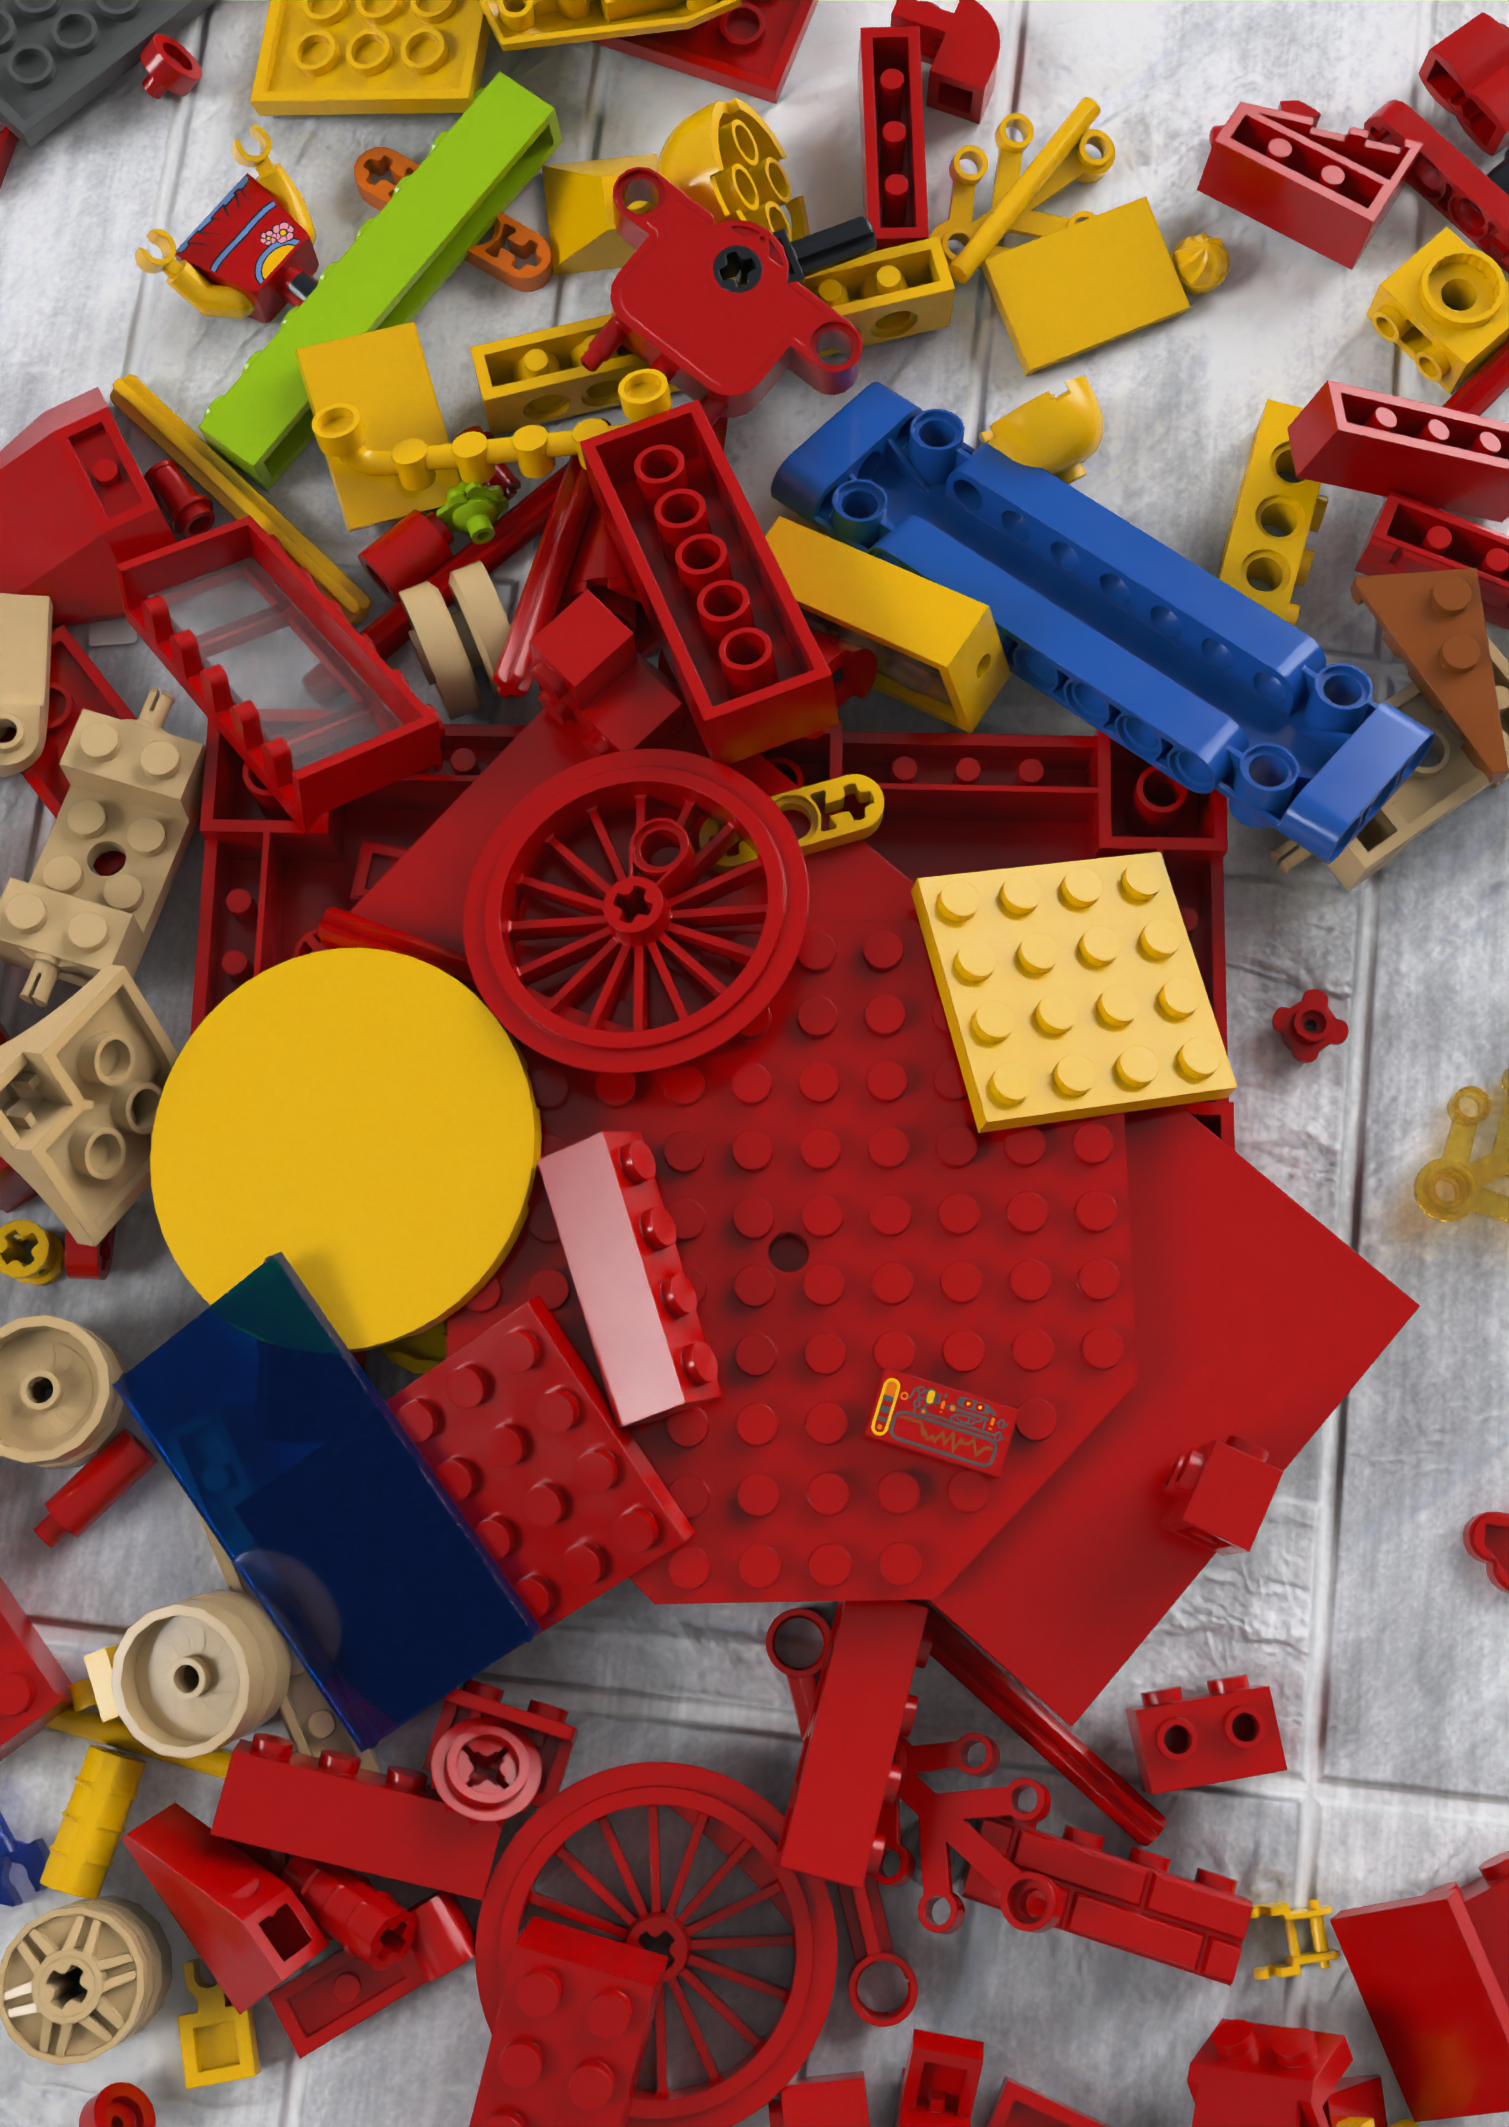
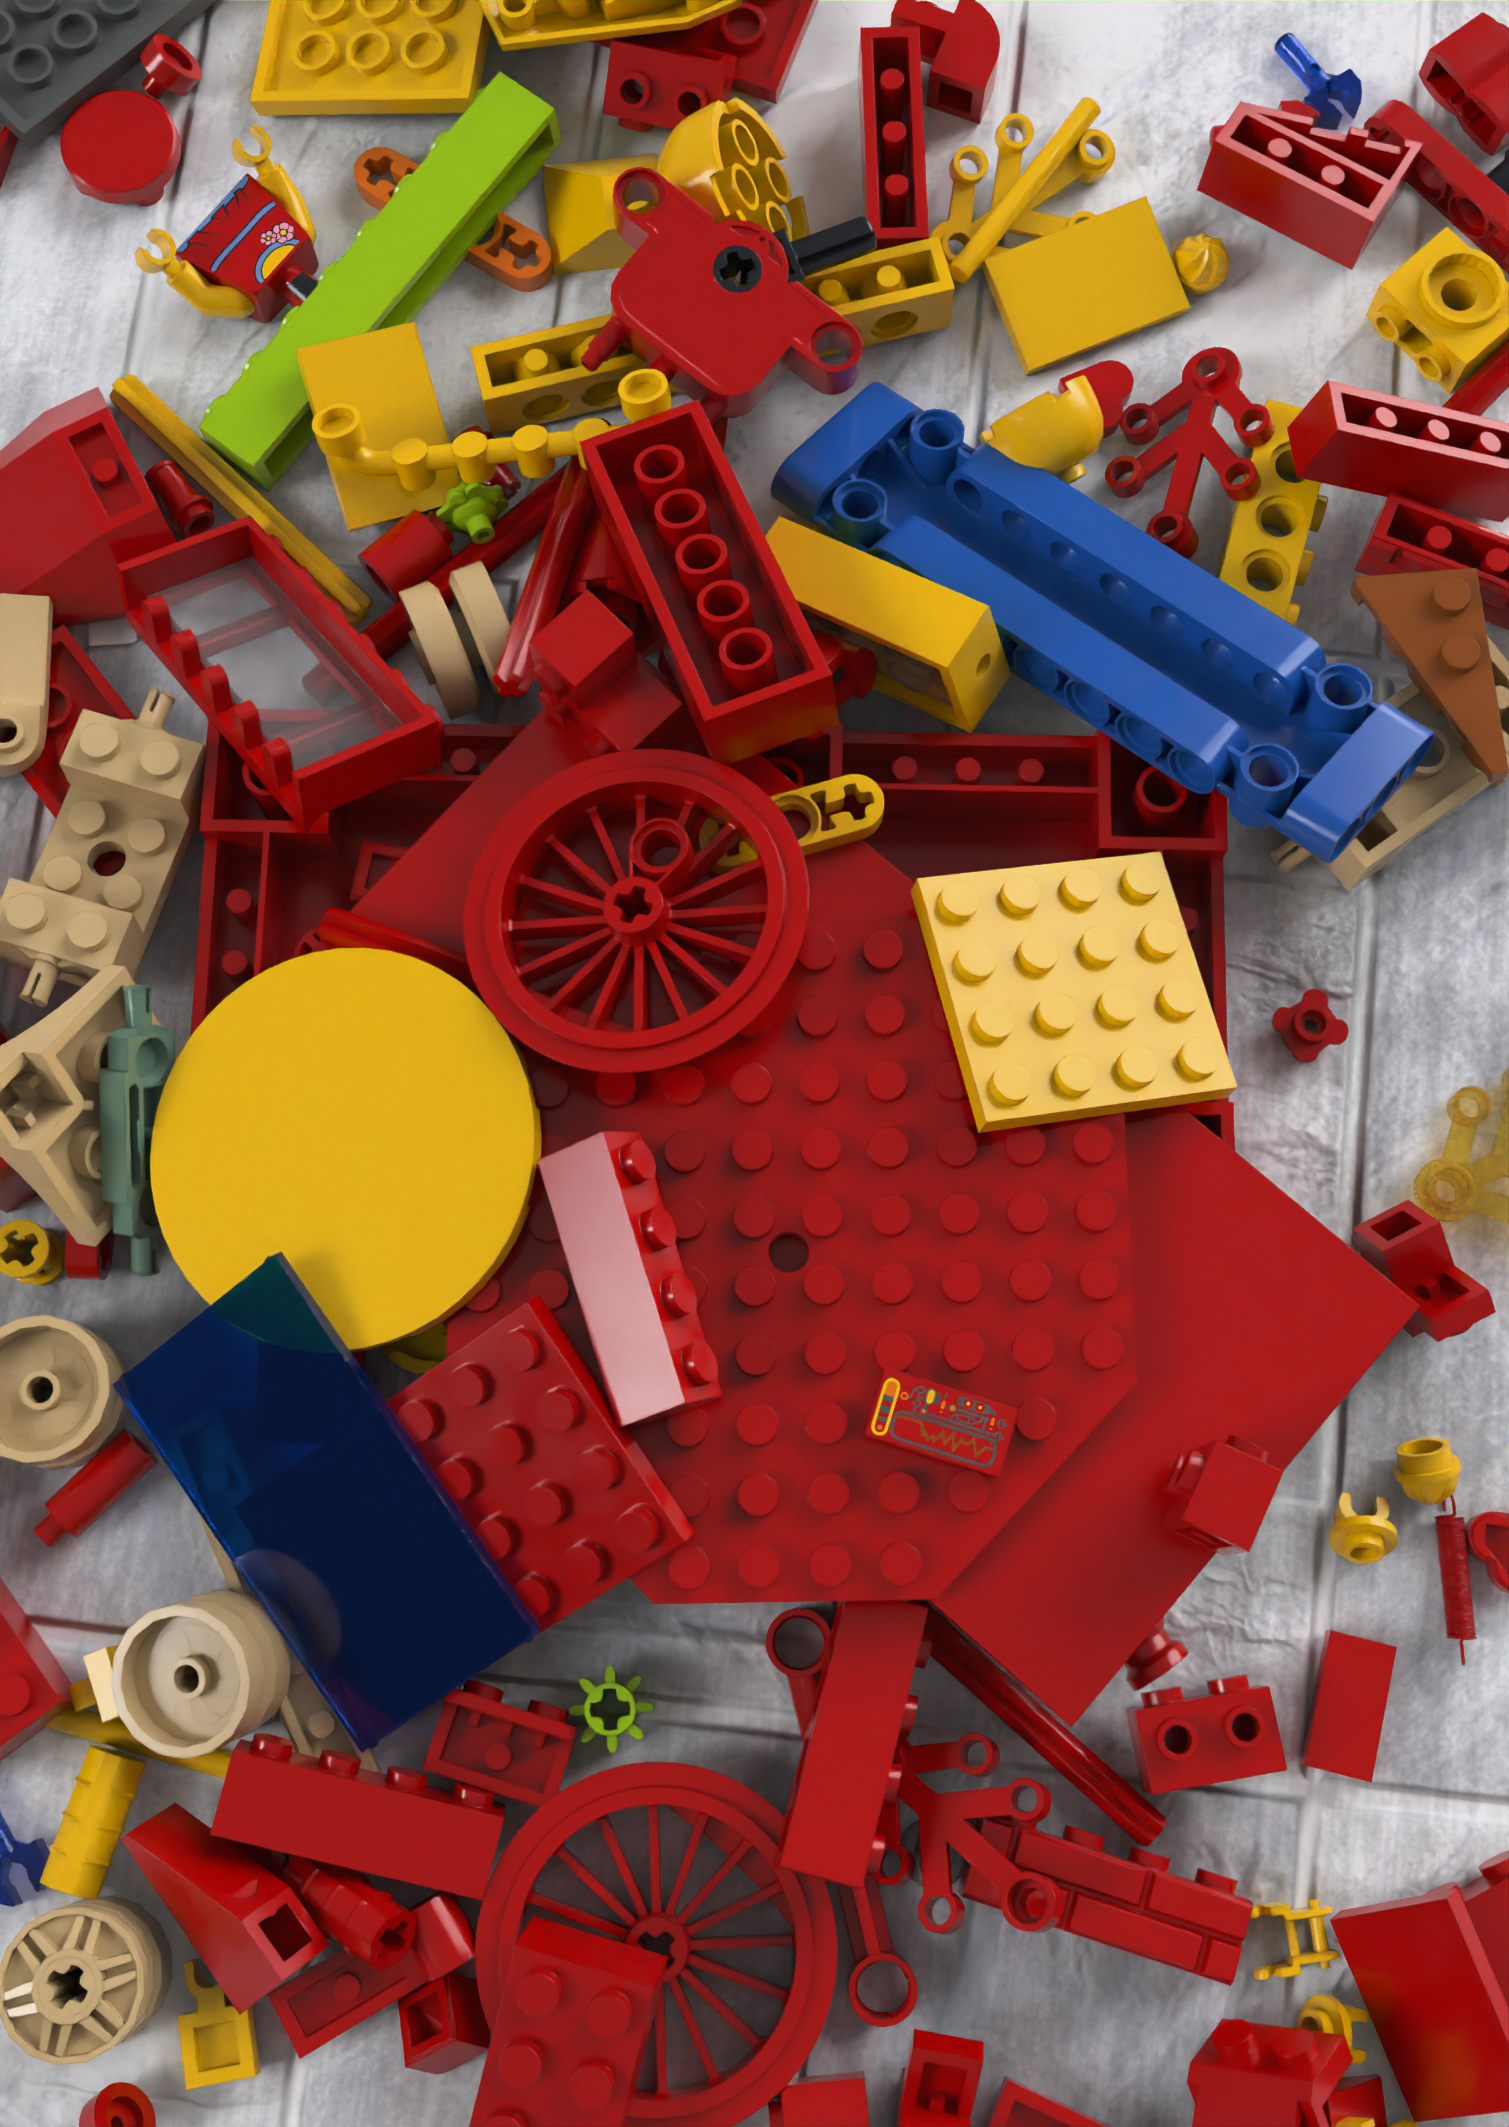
(121, 147): none -> red tile
(129, 1097): none -> sand green piece
(443, 2024): none -> red slope
(484, 1742): red gear -> none
(599, 1723): none -> lime gear
(668, 79): none -> red brick
(1112, 386): none -> red tile
(1153, 1657): none -> red wheel
(1191, 443): none -> red plant
(1321, 85): none -> clear blue bar
(1329, 2015): none -> yellow plate
(1348, 1705): none -> red tile
(1362, 1537): none -> yellow plate
(1415, 1256): none -> red brick
(1427, 1469): none -> yellow plate
(1455, 1577): none -> red piece

